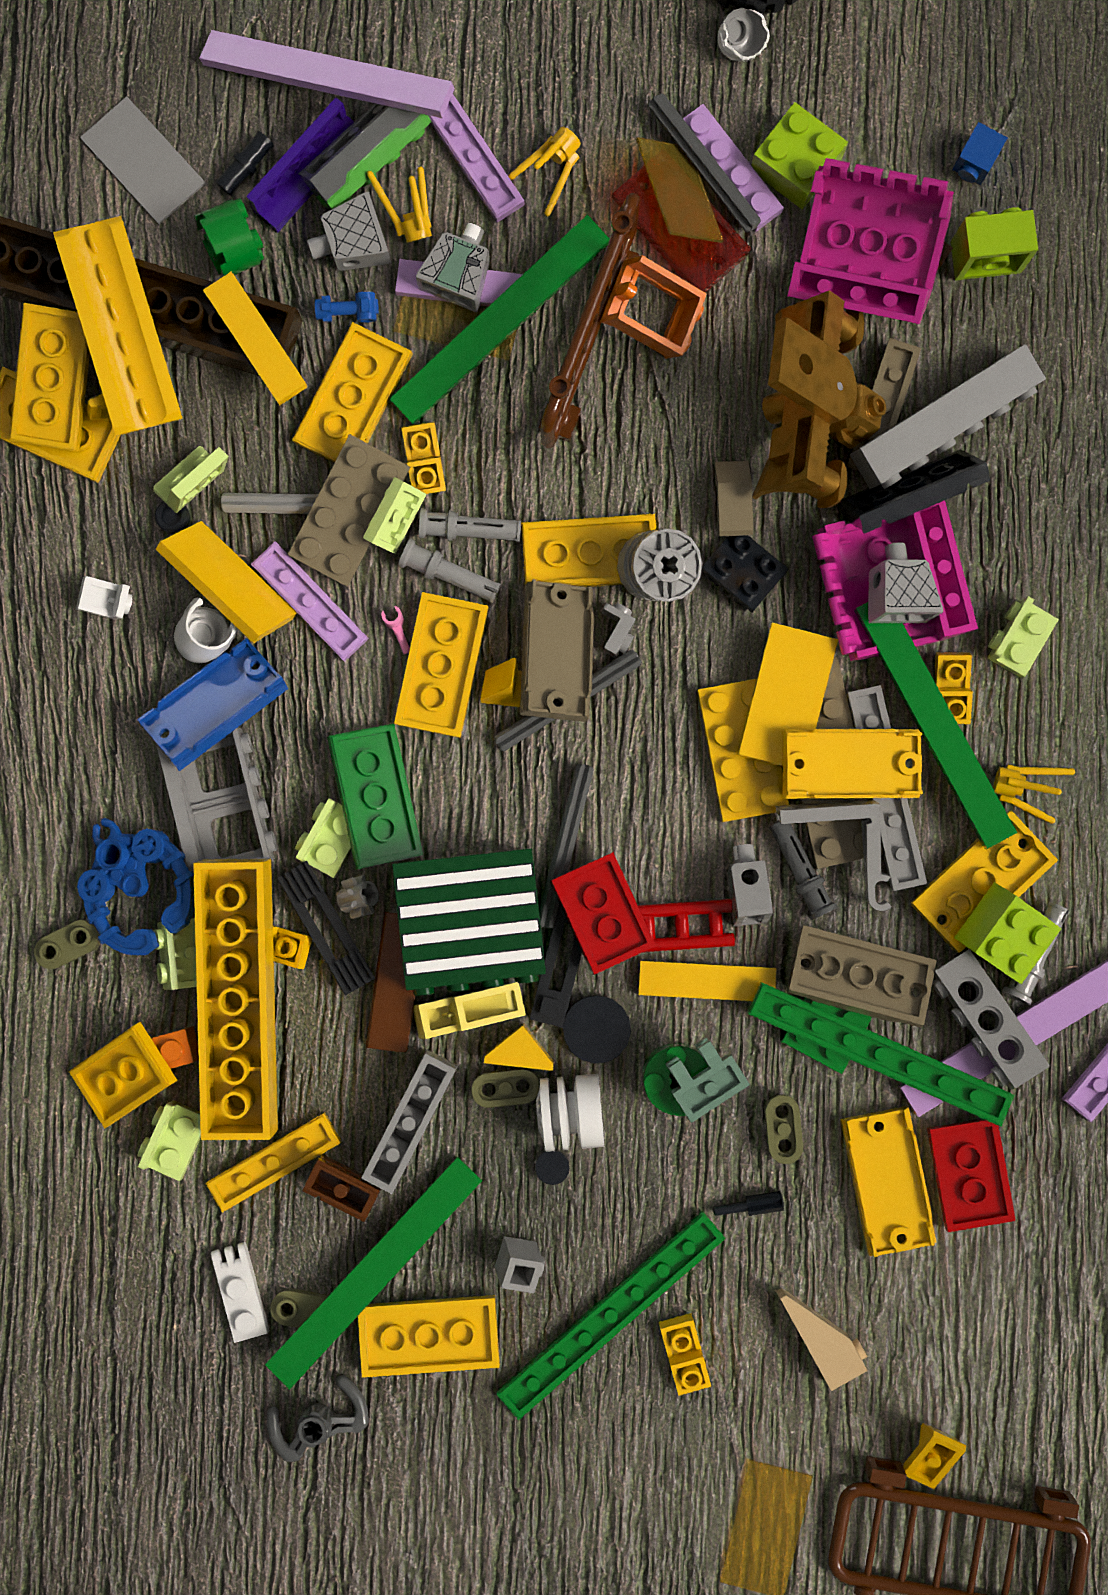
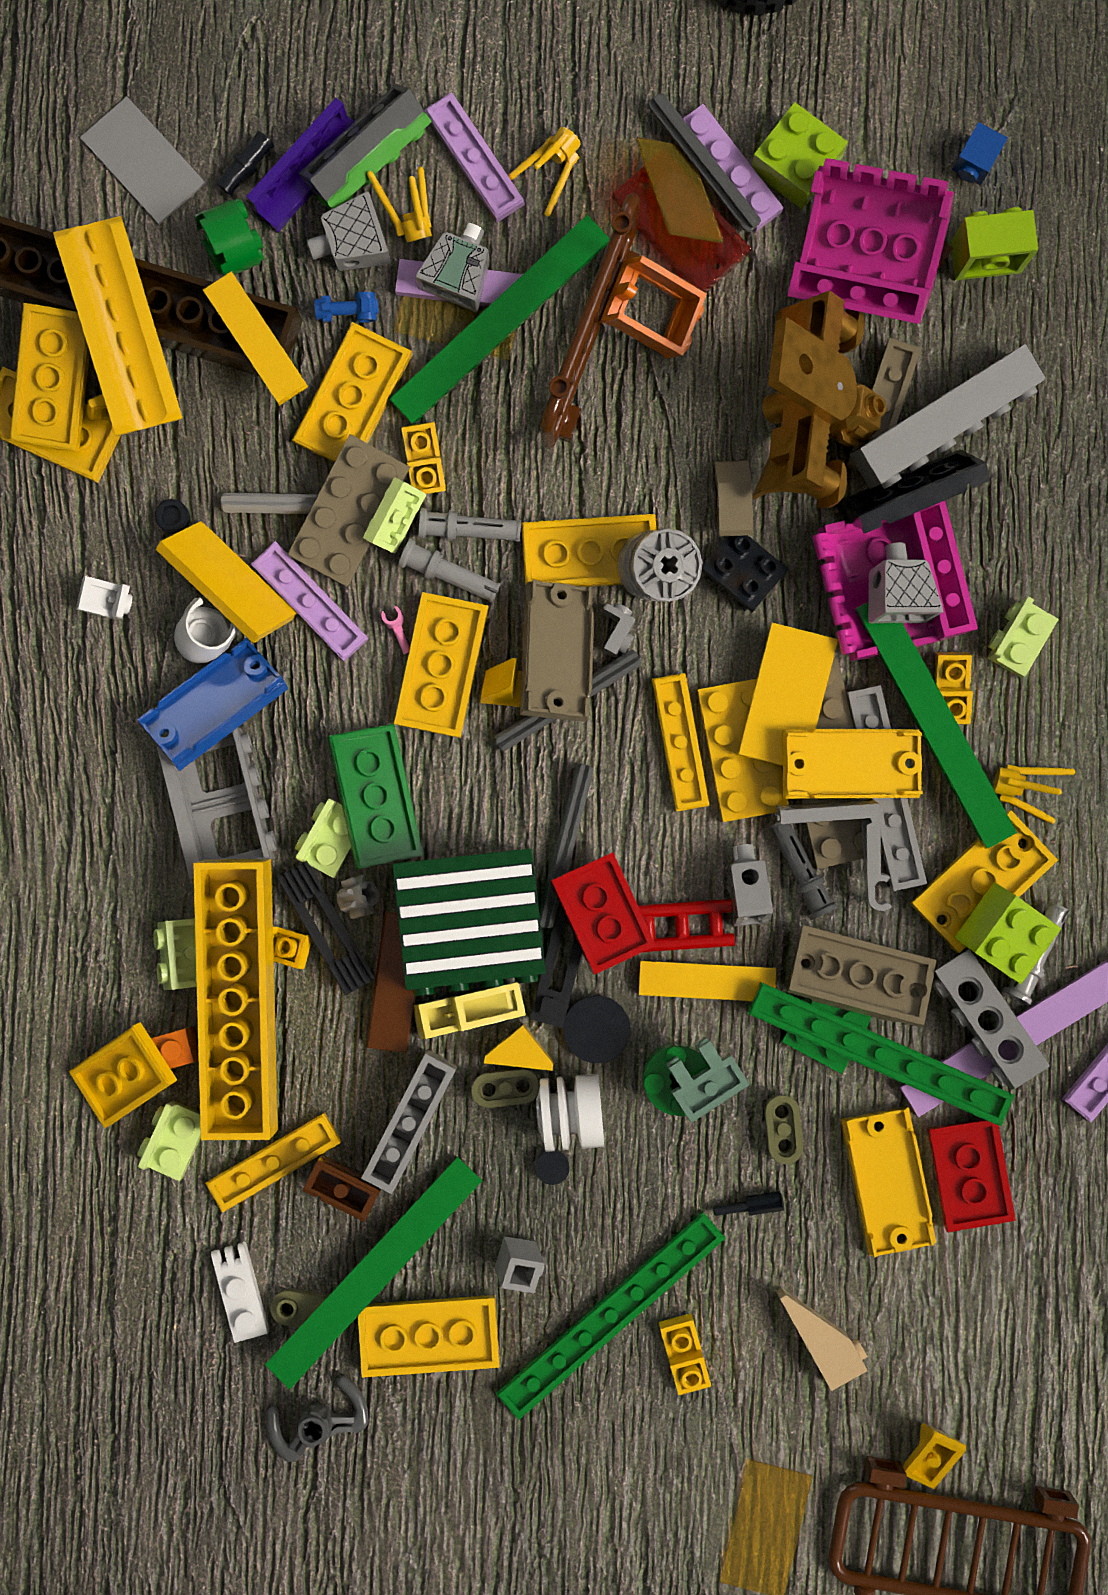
(66, 945): olive plate -> none
(129, 875): blue piece -> none
(190, 477): yellowish green bracket -> none
(327, 73): lavender tile -> none
(680, 742): none -> yellow tile
(743, 34): light grey hair -> none

